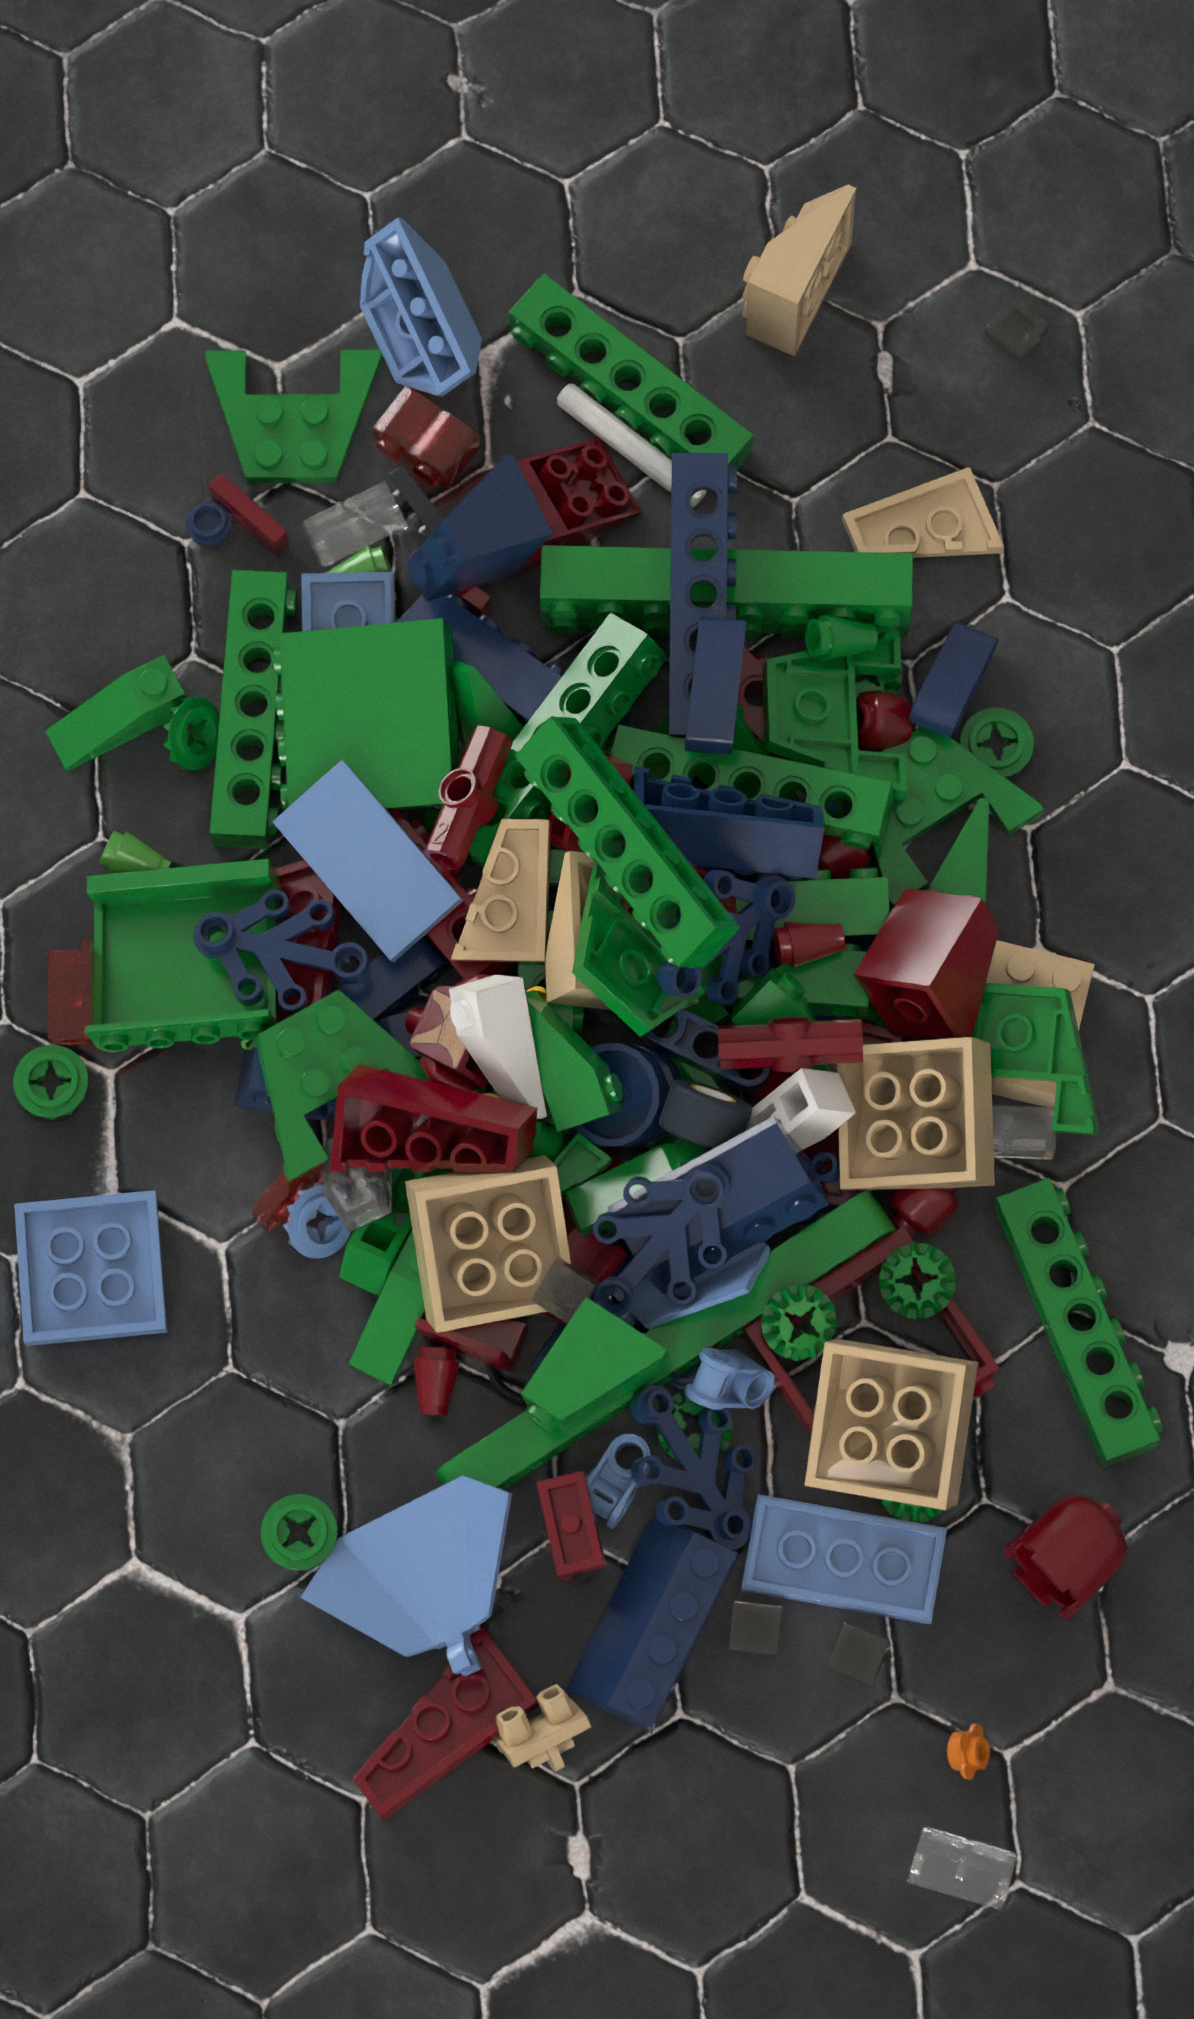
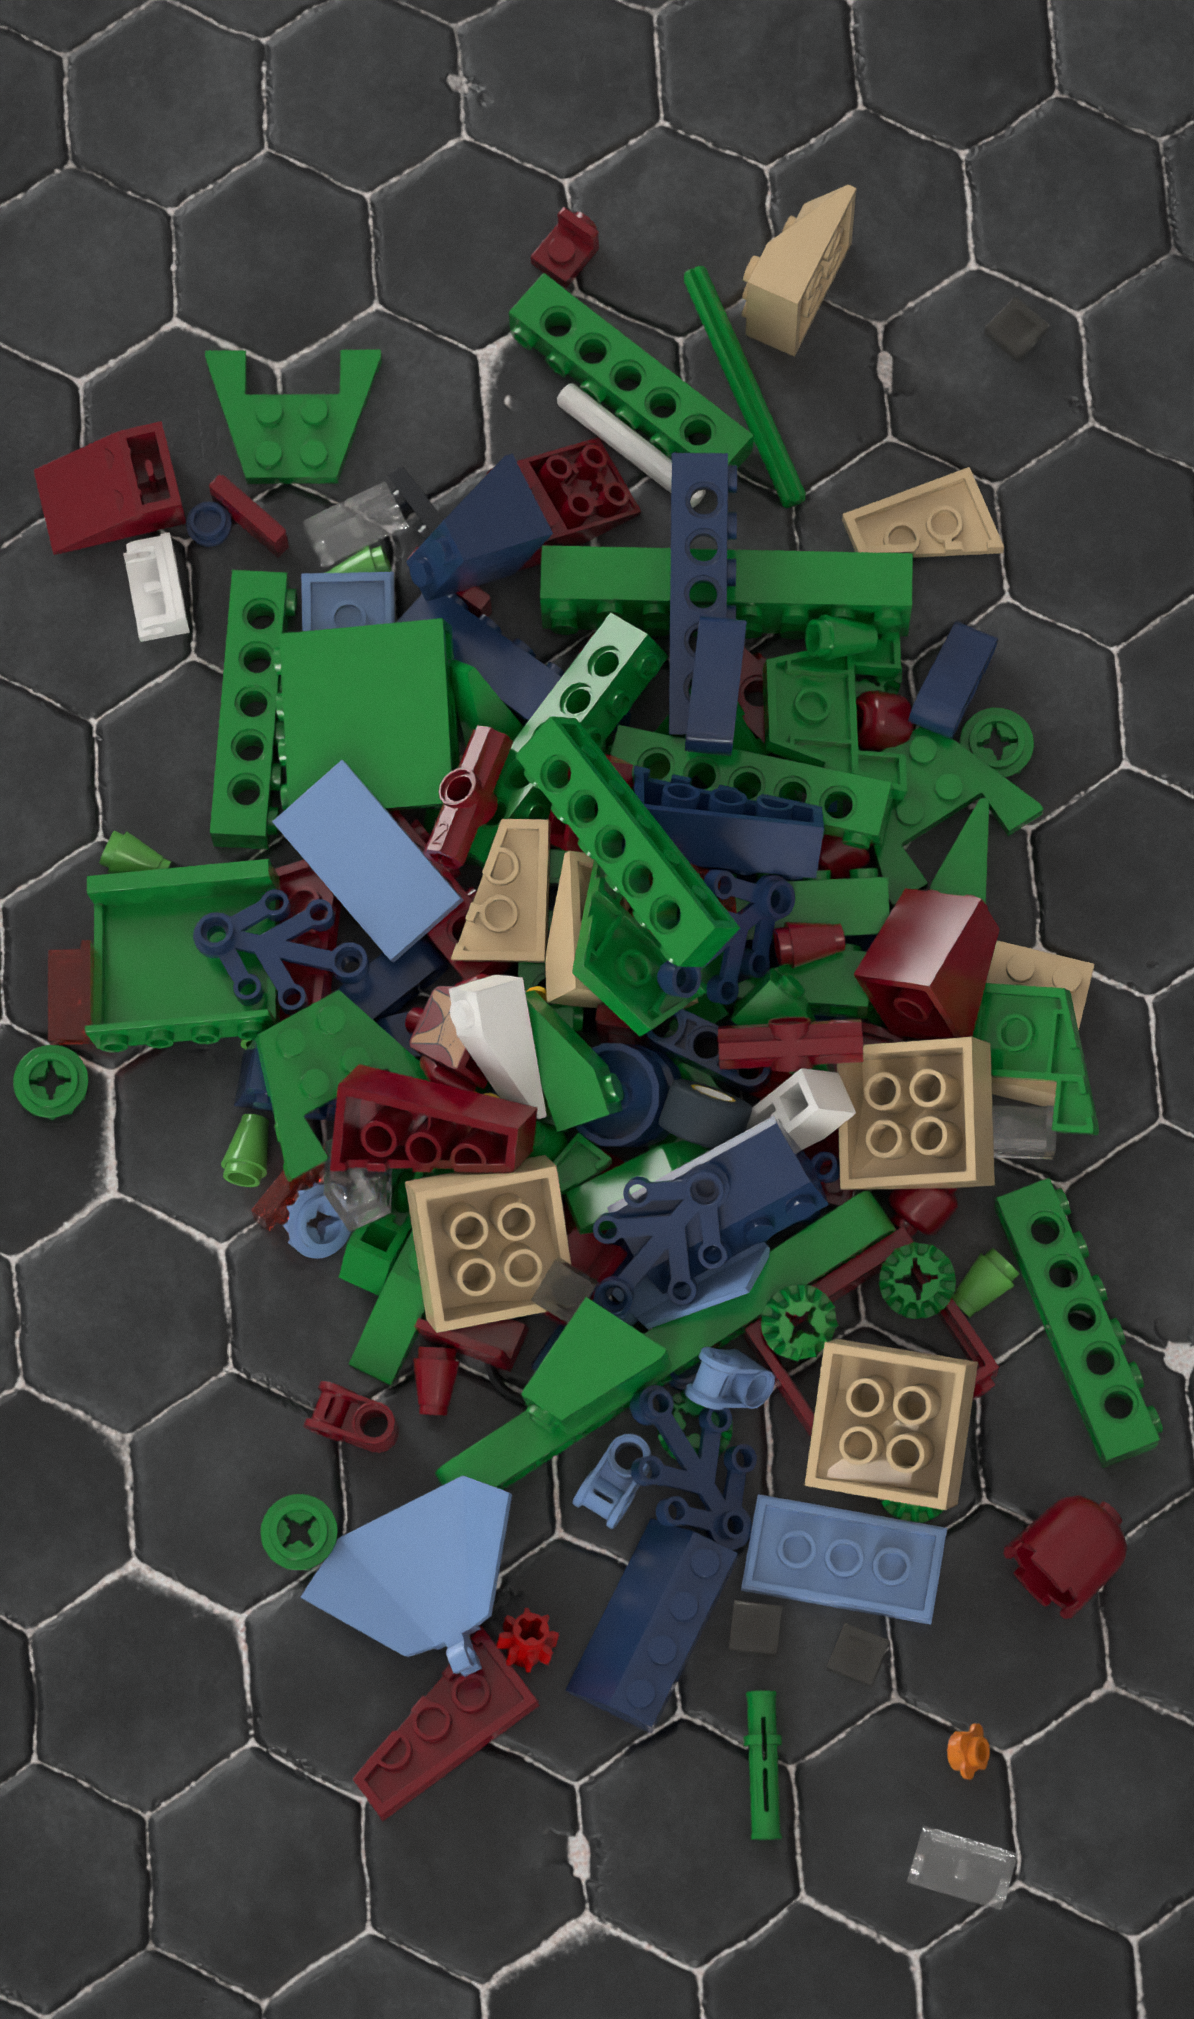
(90, 1268): medium blue plate -> none
(110, 490): none -> dark red slope
(117, 713): green slope -> none
(156, 588): none -> white hinge
(205, 718): green gear -> none
(248, 1152): none -> bright green cone
(342, 1417): none -> dark red piece
(417, 312): medium blue wedge -> none
(425, 438): clear red brick -> none
(527, 1640): none -> red gear
(544, 1735): tan hips -> none
(567, 247): none -> dark red bracket
(571, 1525): dark red panel -> none
(614, 1030): none -> dark red tile
(744, 387): none -> green axle
(763, 1706): none -> green pin
(985, 1281): none -> bright green cone

